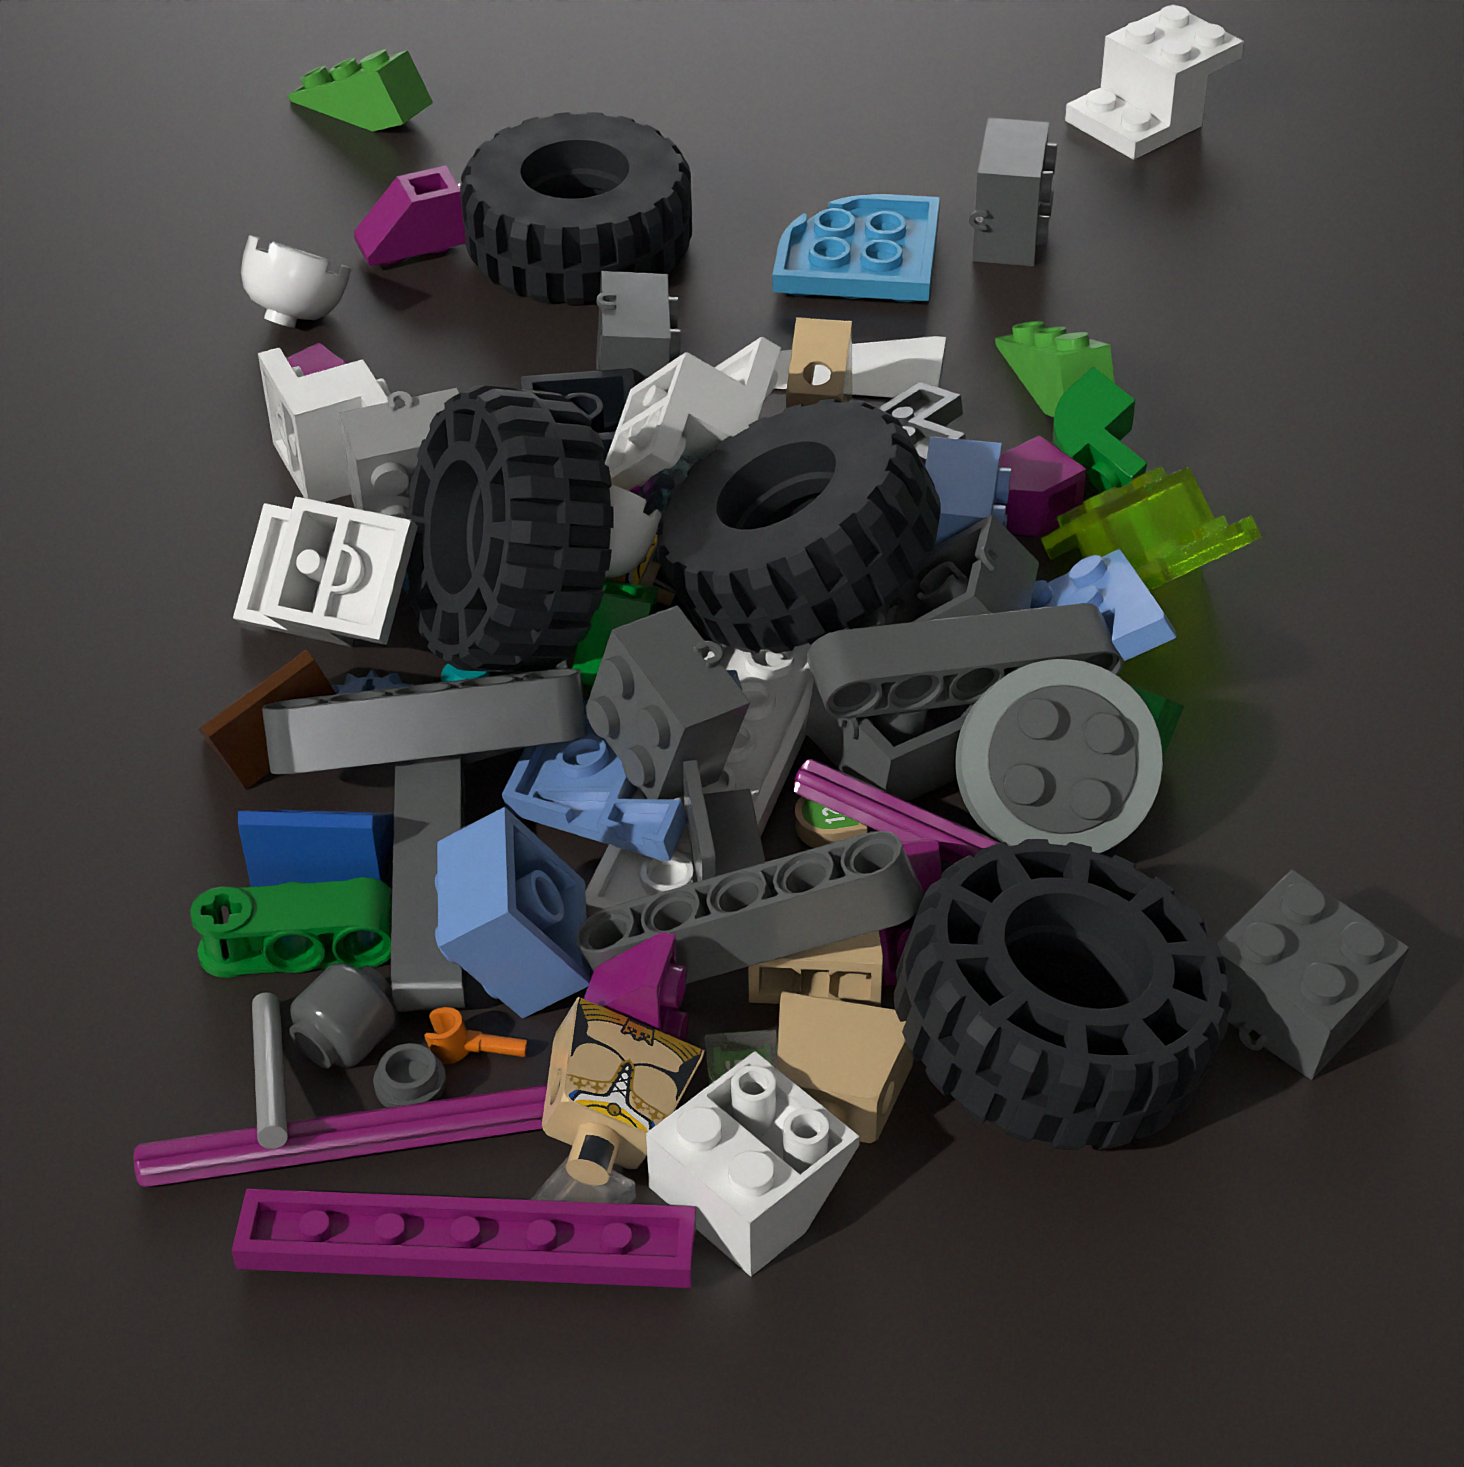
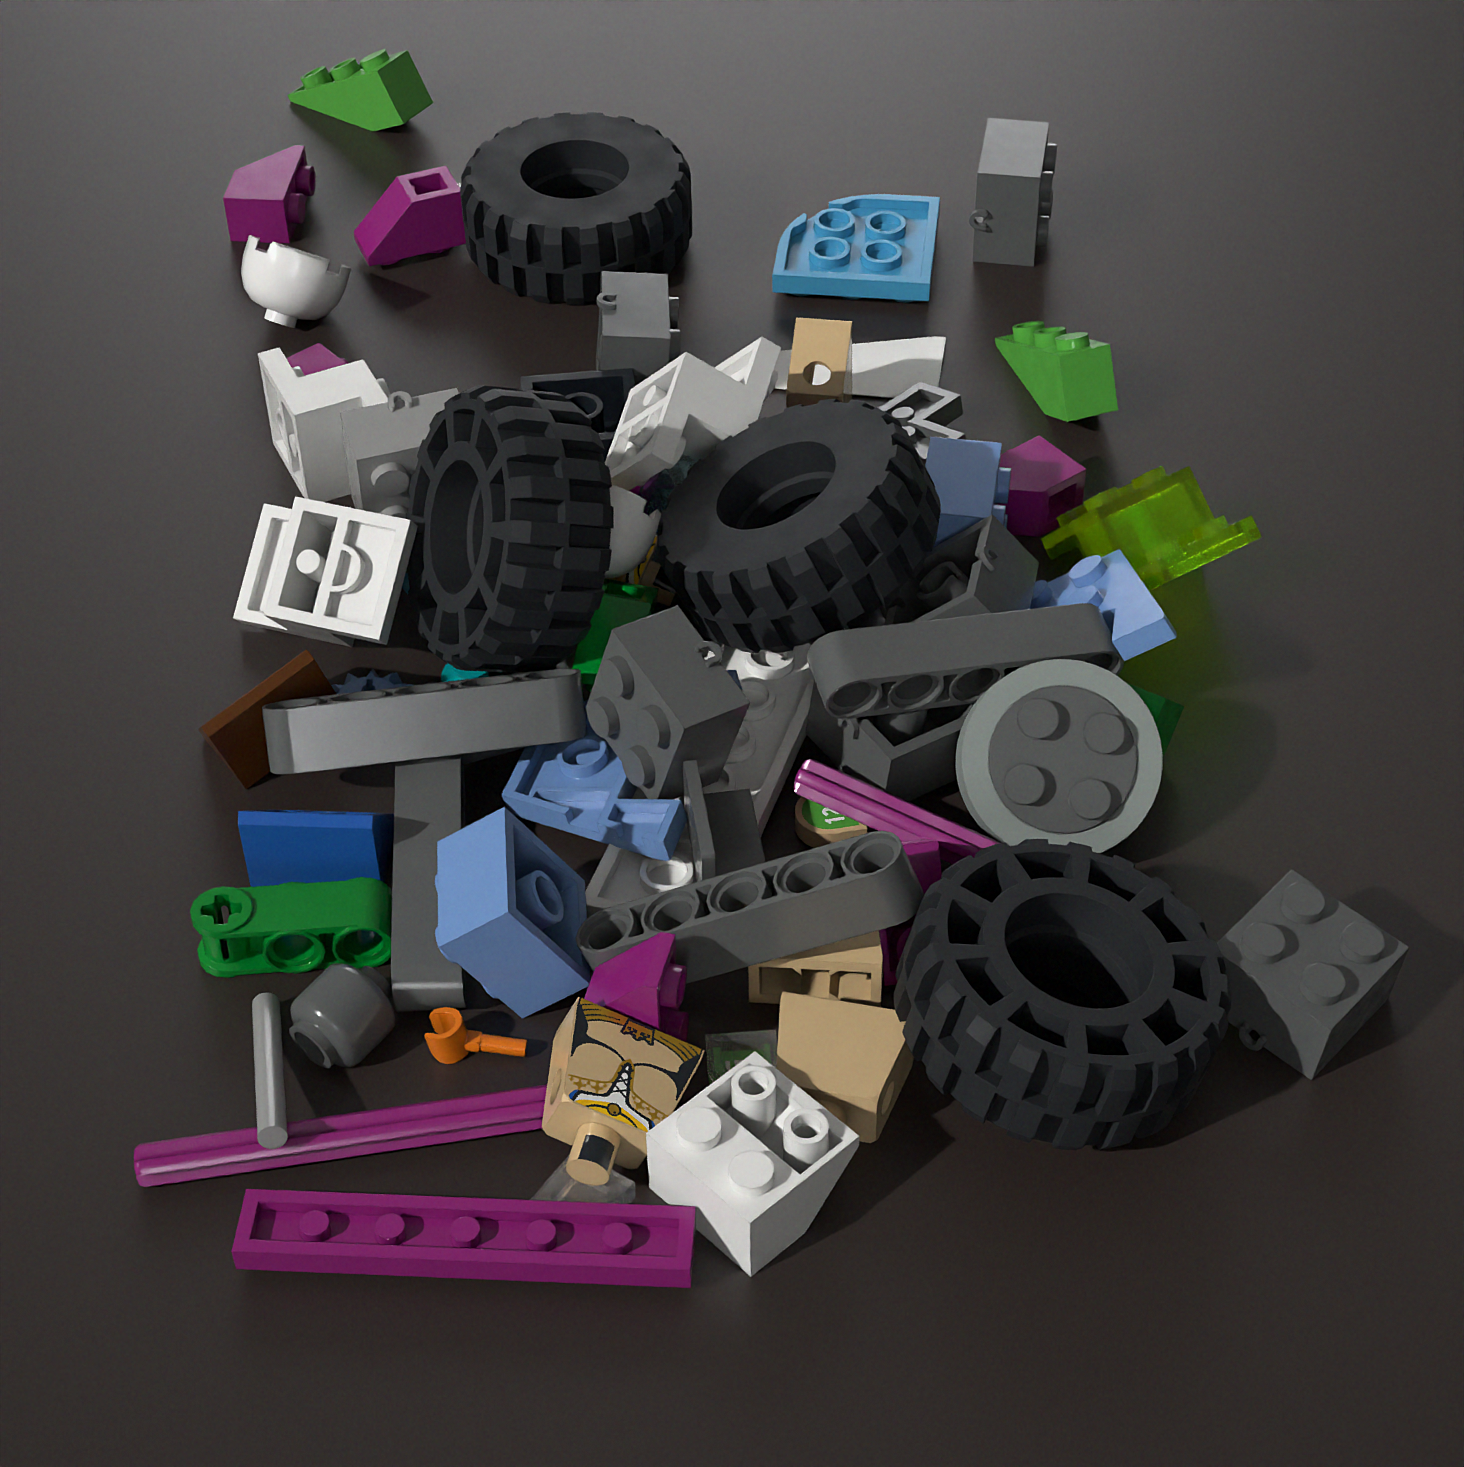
(269, 196): none -> magenta slope
(409, 1076): dark grey plate -> none
(1089, 430): green brick -> none
(1154, 81): white bracket -> none

